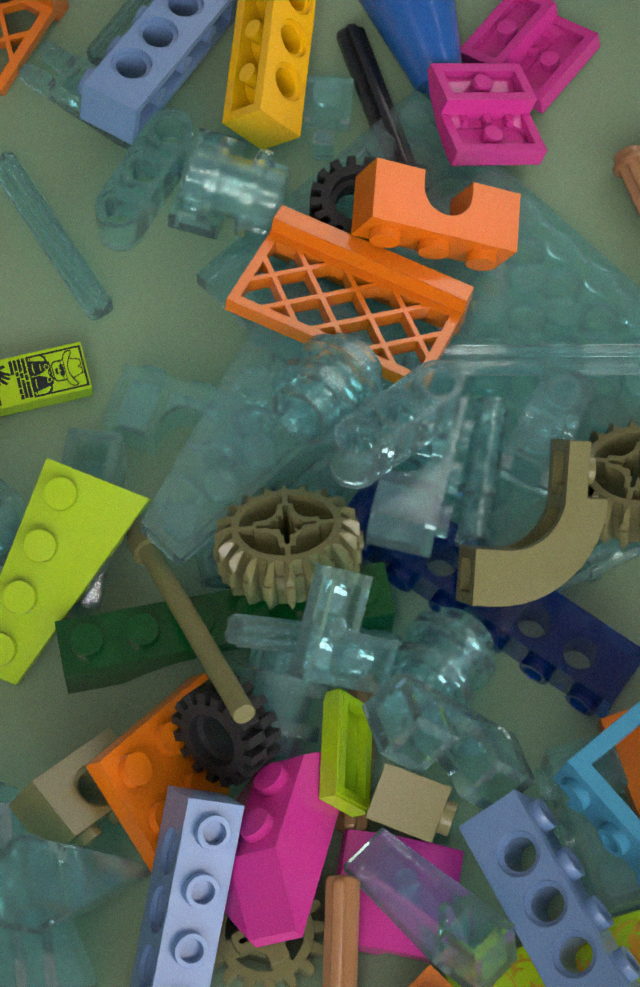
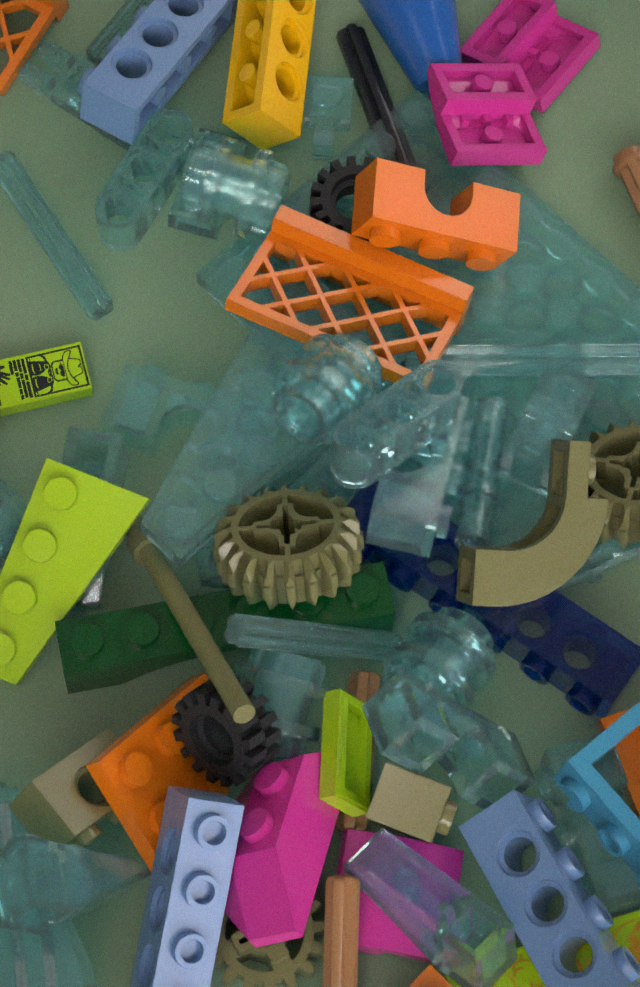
(330, 639): clear light blue plate -> none

